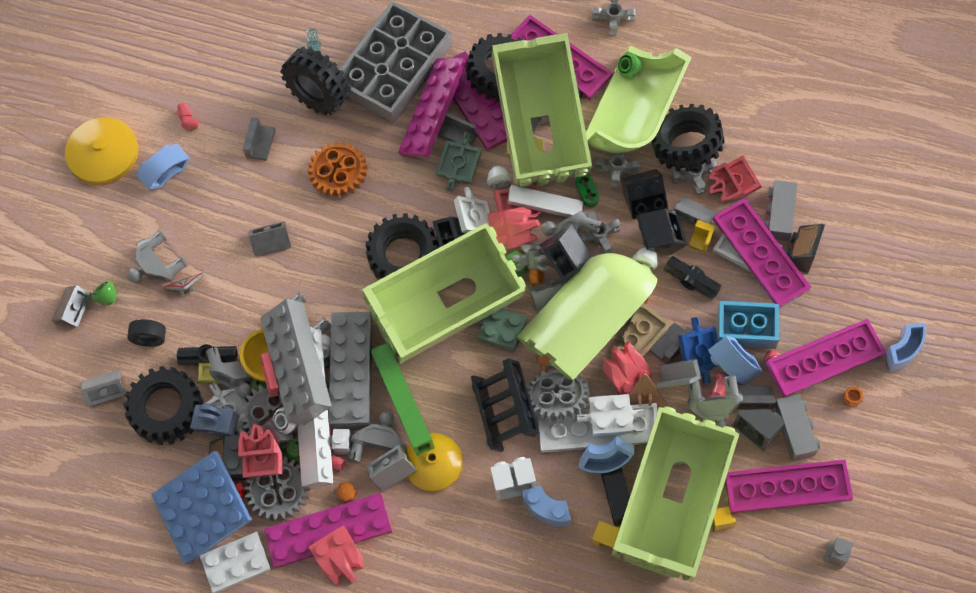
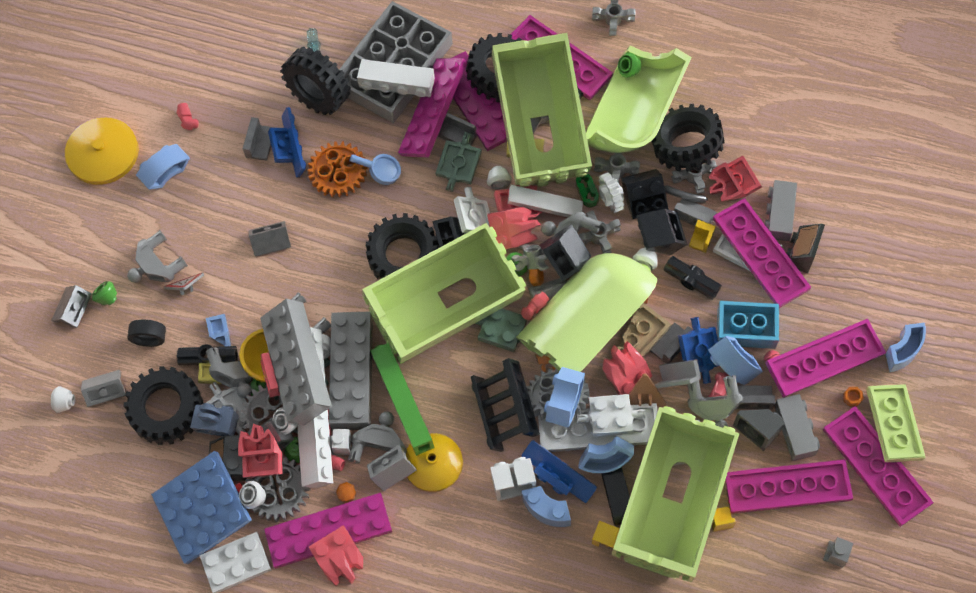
(62, 399): none -> white cone
(218, 329): none -> light blue slope
(252, 495): none -> white cone
(286, 144): none -> blue bracket
(383, 168): none -> light blue piece
(396, 78): none -> white brick
(537, 303): none -> coral arm
(557, 473): none -> blue bracket
(565, 397): none -> light blue brick
(611, 192): none -> white gear
(685, 195): none -> flat silver piece
(887, 480): none -> dark pink plate
(895, 423): none -> yellowish green tile

